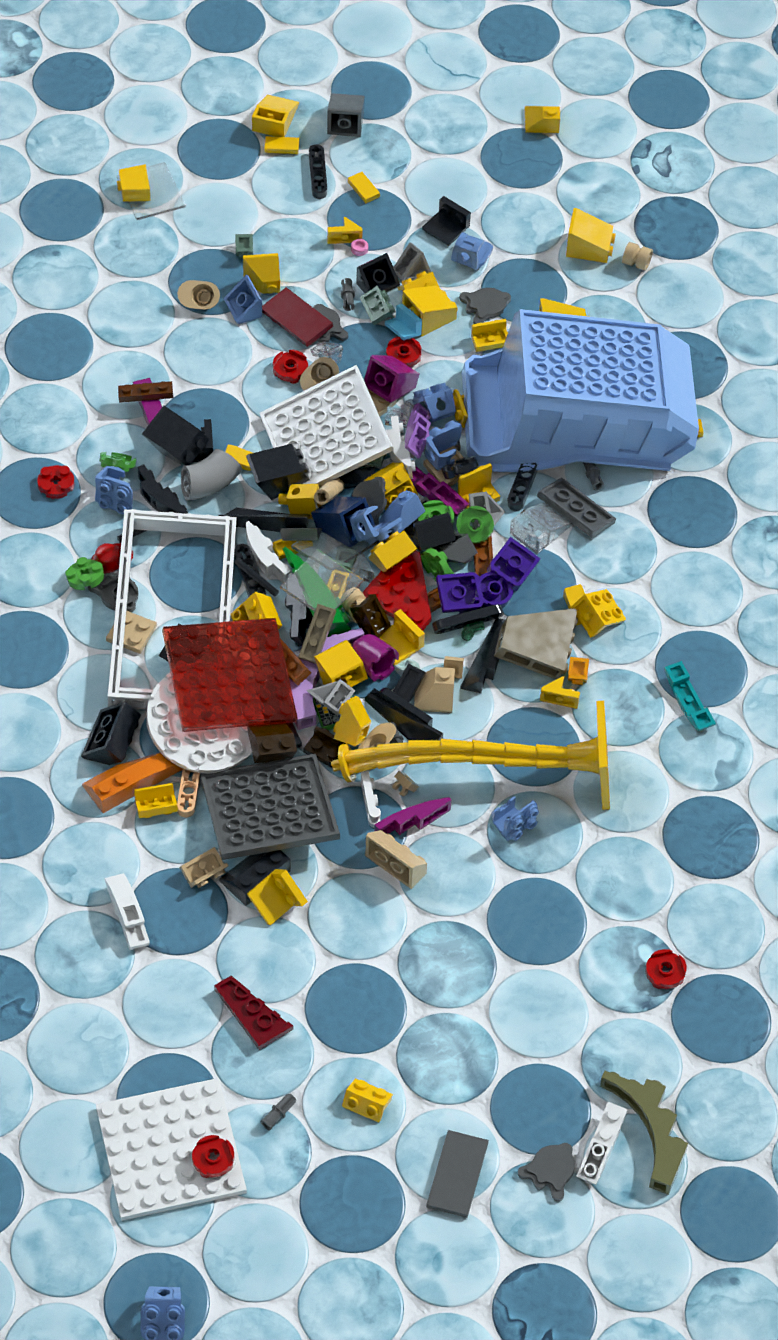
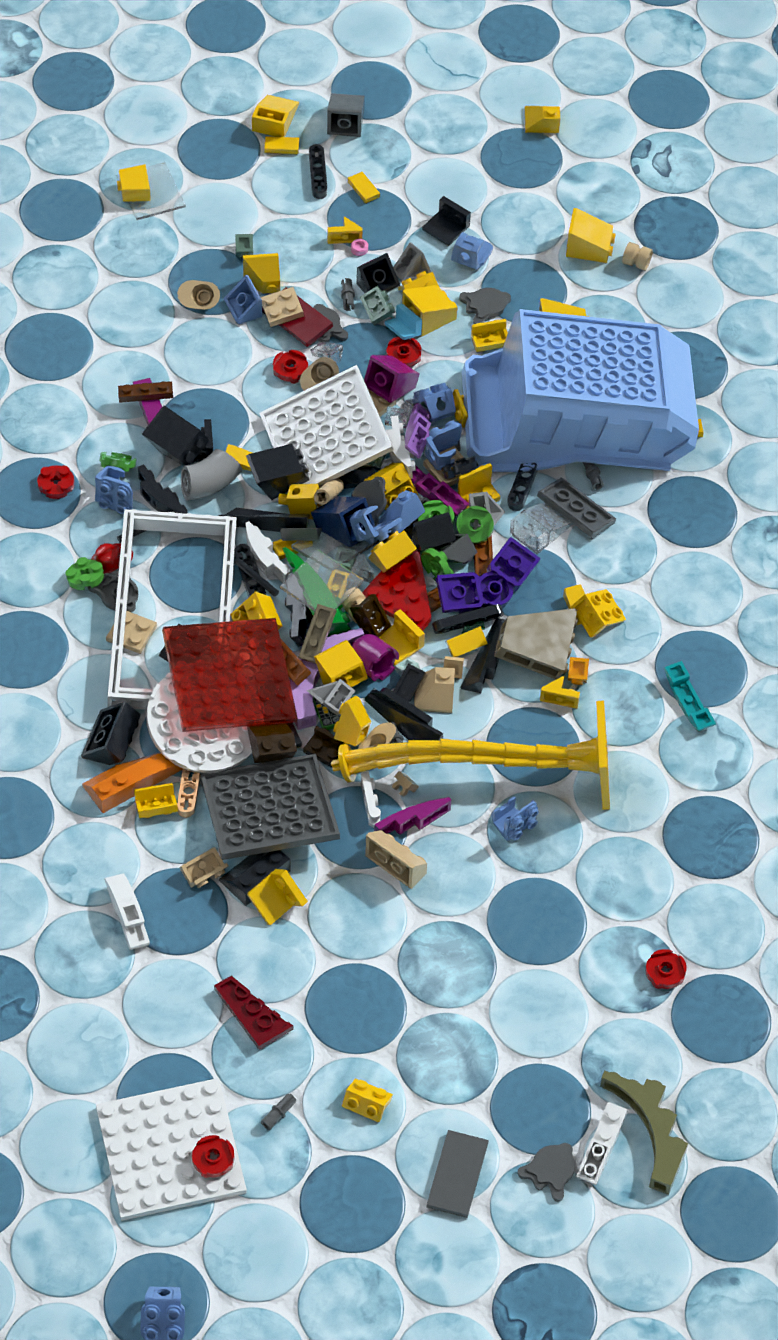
(282, 306): none -> tan plate
(466, 642): none -> yellow slope

